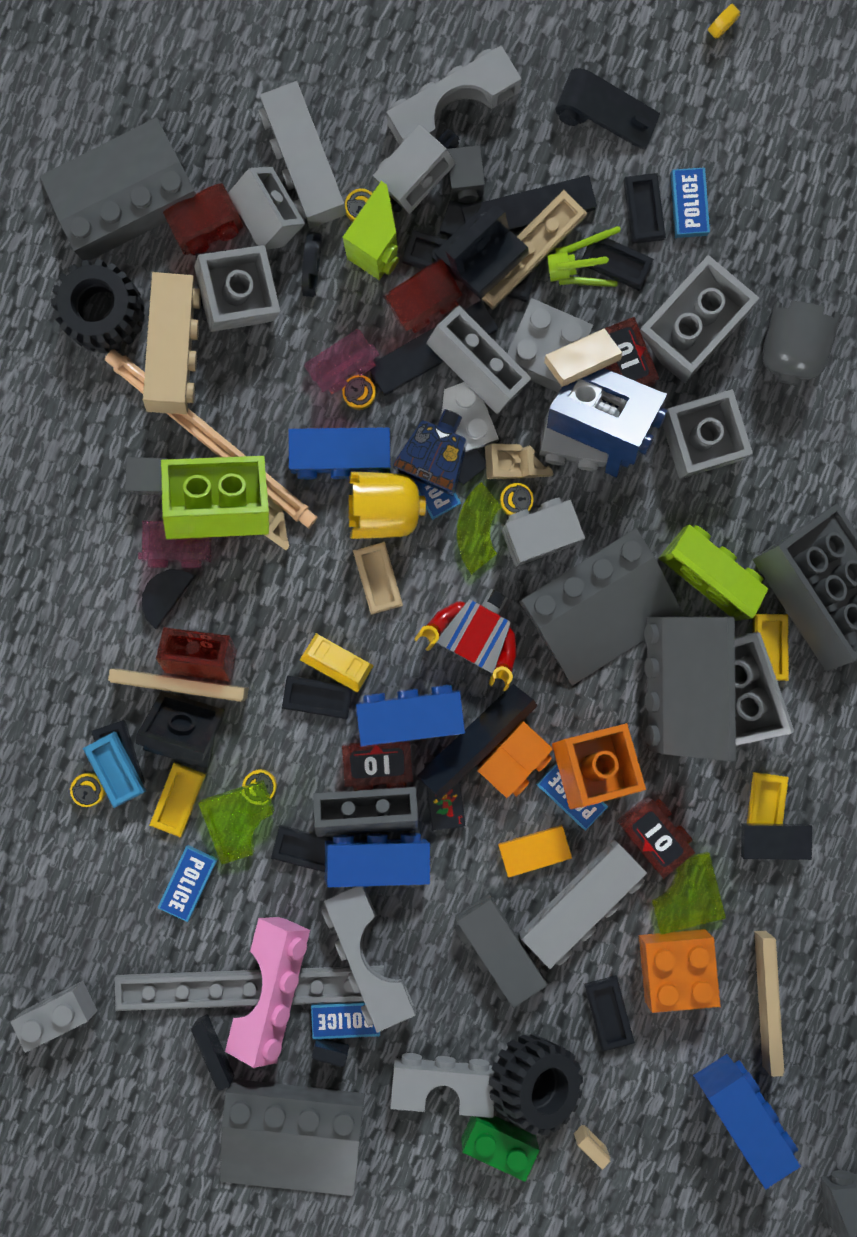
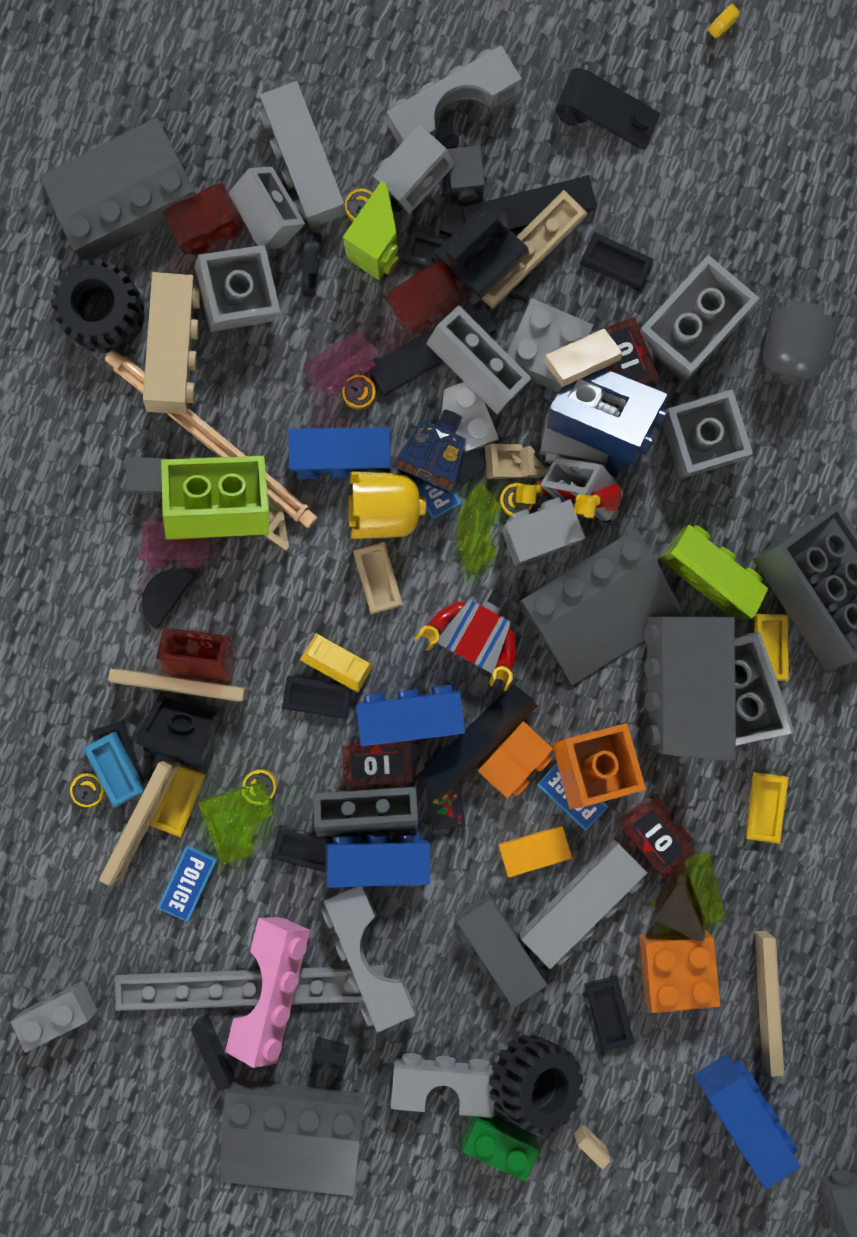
(140, 820): none -> tan tile
(340, 1021): tile -> none
(563, 265): lime plant -> none
(585, 483): none -> torso
(644, 208): black tile -> none
(679, 906): none -> dark brown slope
(690, 202): tile -> none
(776, 841): black tile -> none

